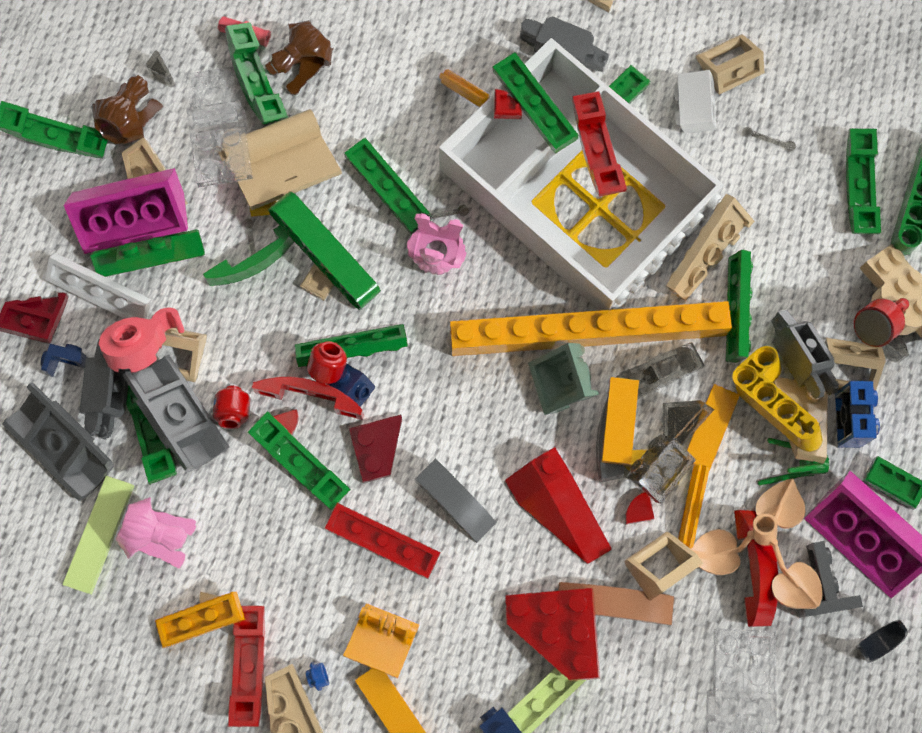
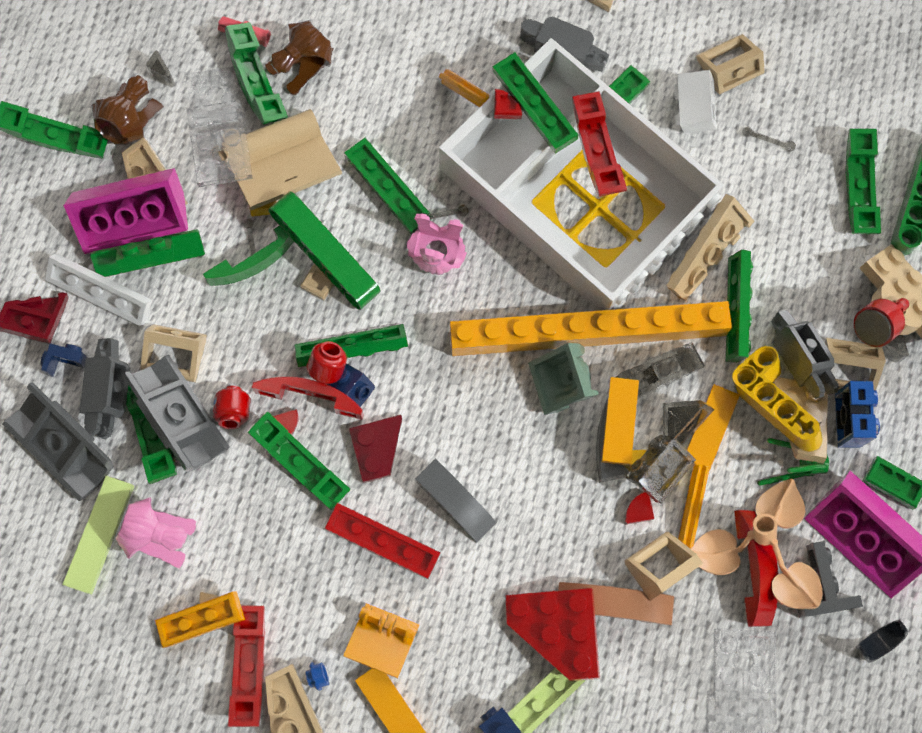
(136, 340): coral piece -> none
(554, 499): red wedge -> none

